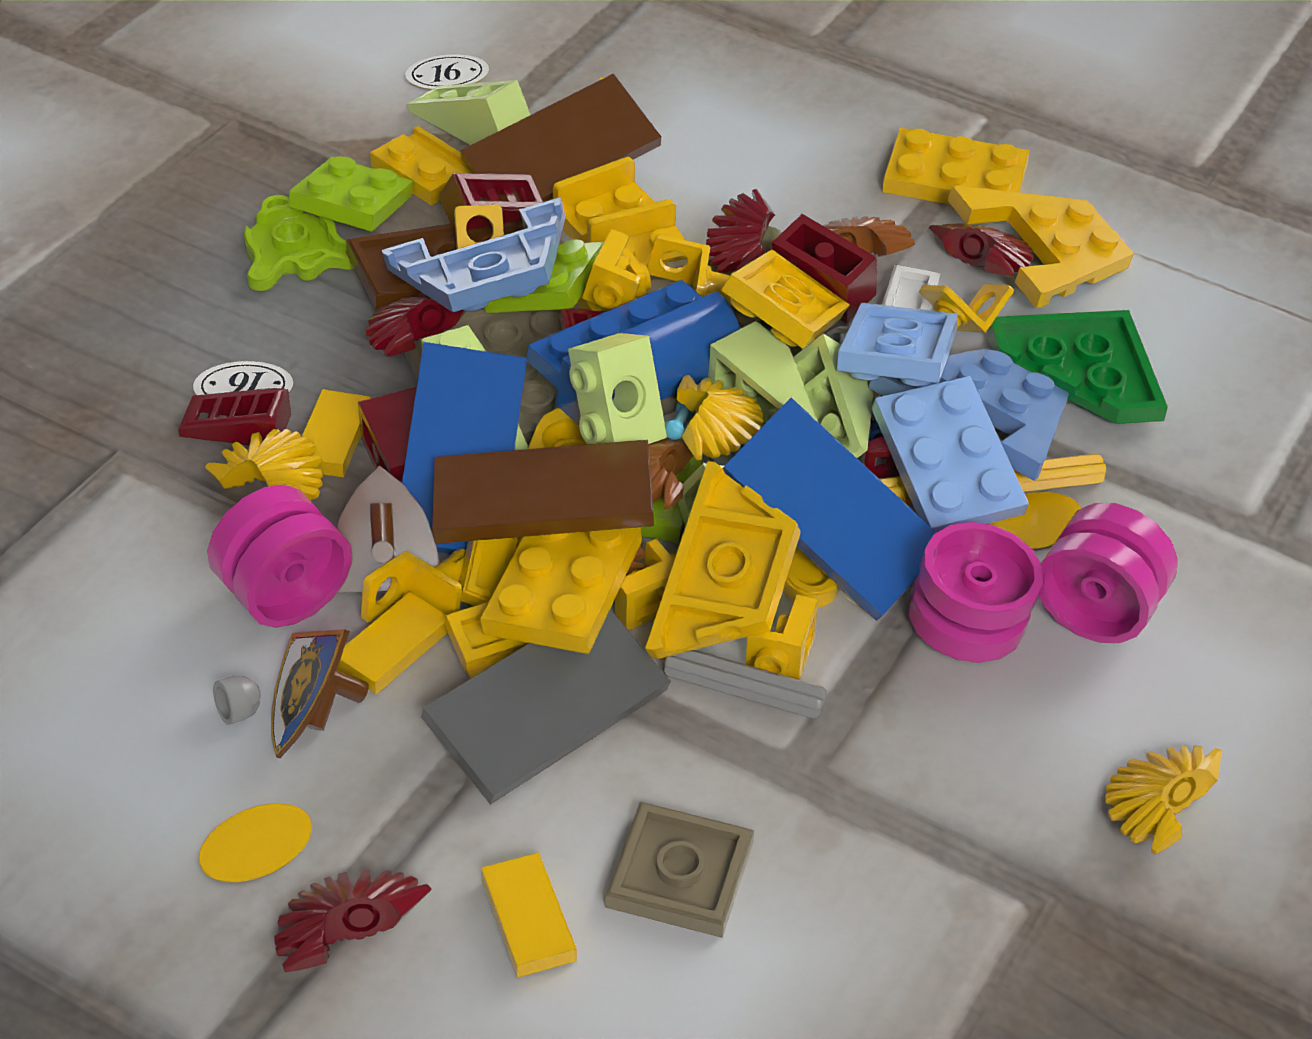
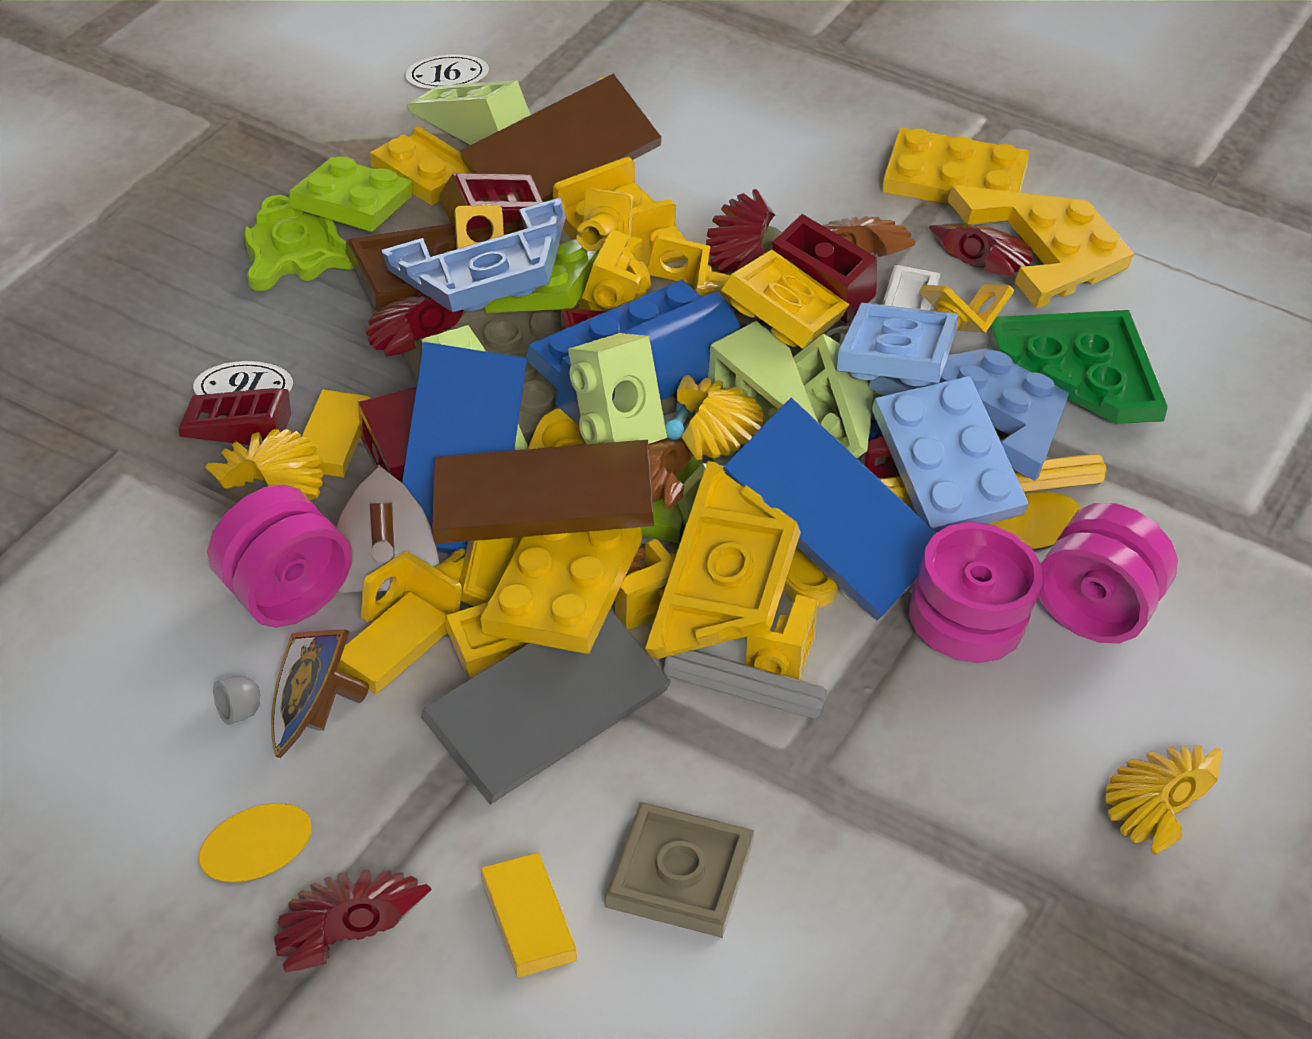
(604, 212): none -> yellow bracket

